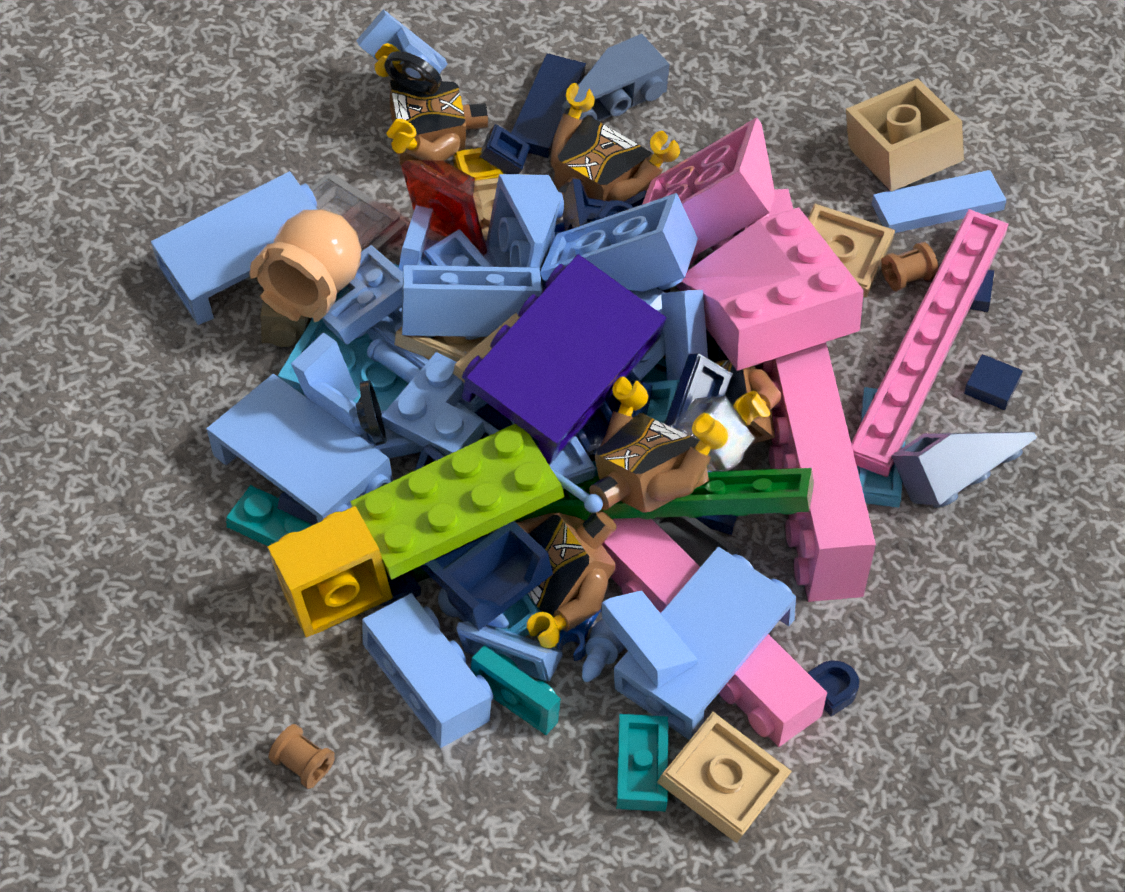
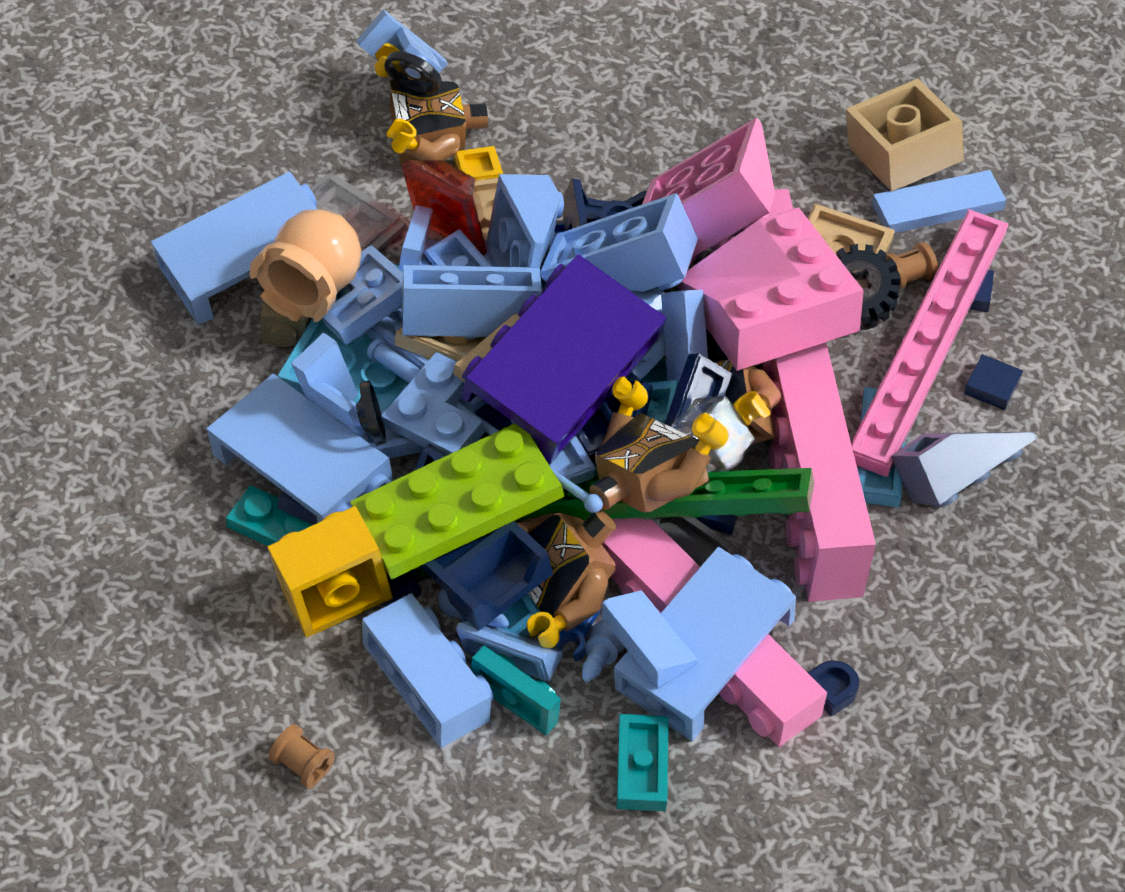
(504, 150): dark blue tile -> none
(544, 103): dark blue tile -> none
(602, 158): torso -> none
(623, 79): sand blue slope -> none
(724, 777): tan tile -> none
(879, 276): none -> black wheel

